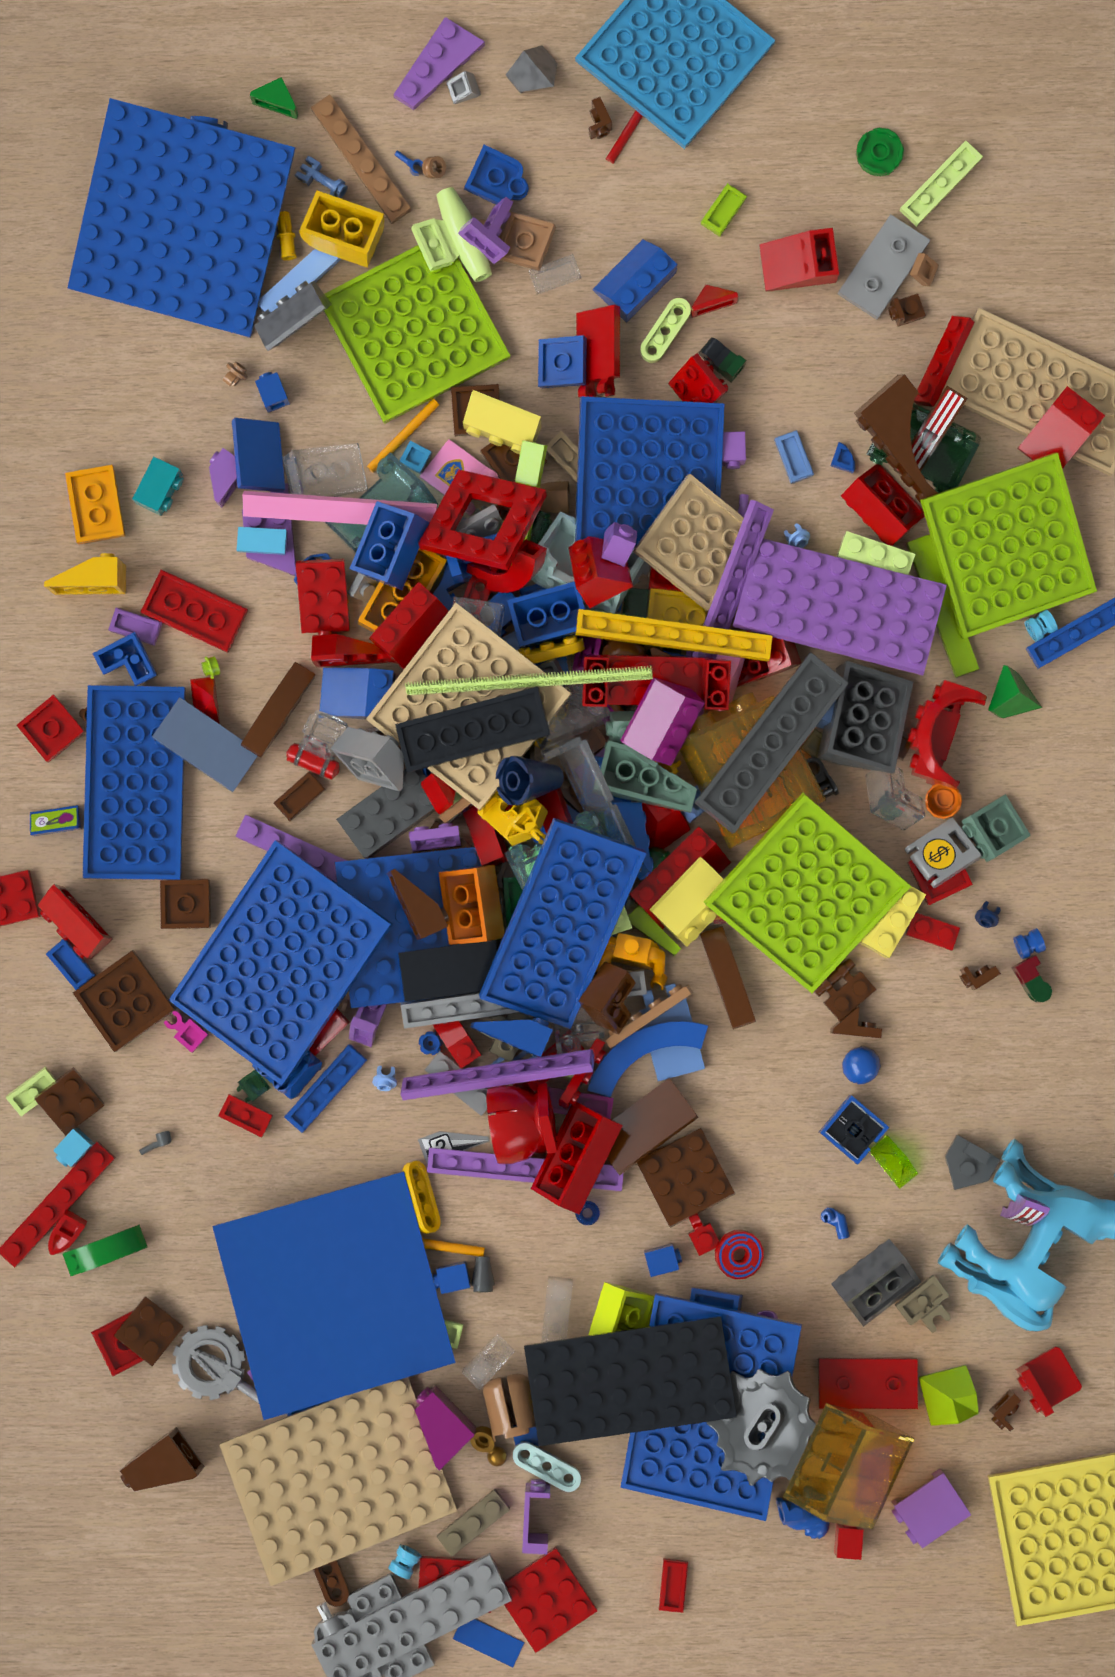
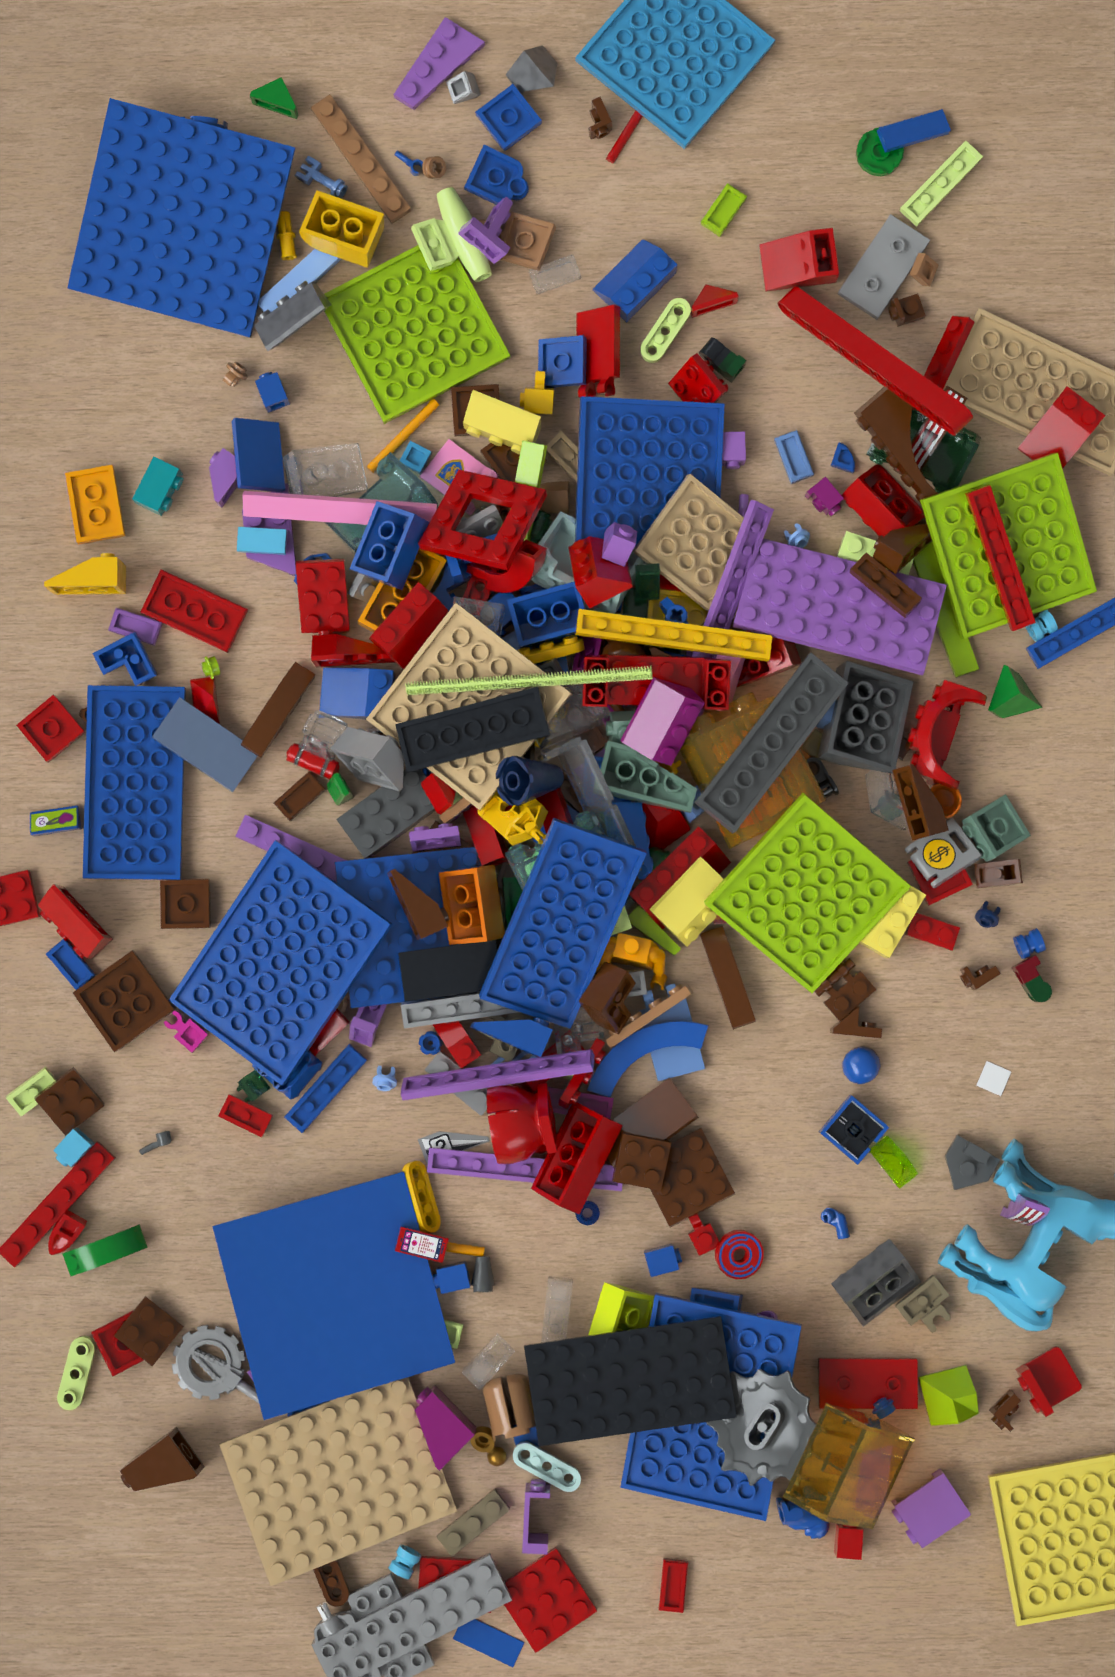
(83, 1364): none -> yellowish green plate
(339, 789): none -> green slope
(421, 1244): none -> tile
(508, 117): none -> blue plate
(538, 398): none -> yellow brick
(641, 1161): none -> reddish brown plate
(647, 582): none -> clear green tile
(673, 612): none -> blue piece
(825, 497): none -> magenta brick
(876, 361): none -> red beam
(883, 1407): none -> blue plate
(885, 585): none -> reddish brown plate
(901, 546): none -> reddish brown slope
(913, 130): none -> blue tile
(920, 806): none -> reddish brown slope
(993, 1078): none -> white sticker
(998, 873): none -> reddish brown slope
(1000, 557): none -> red plate

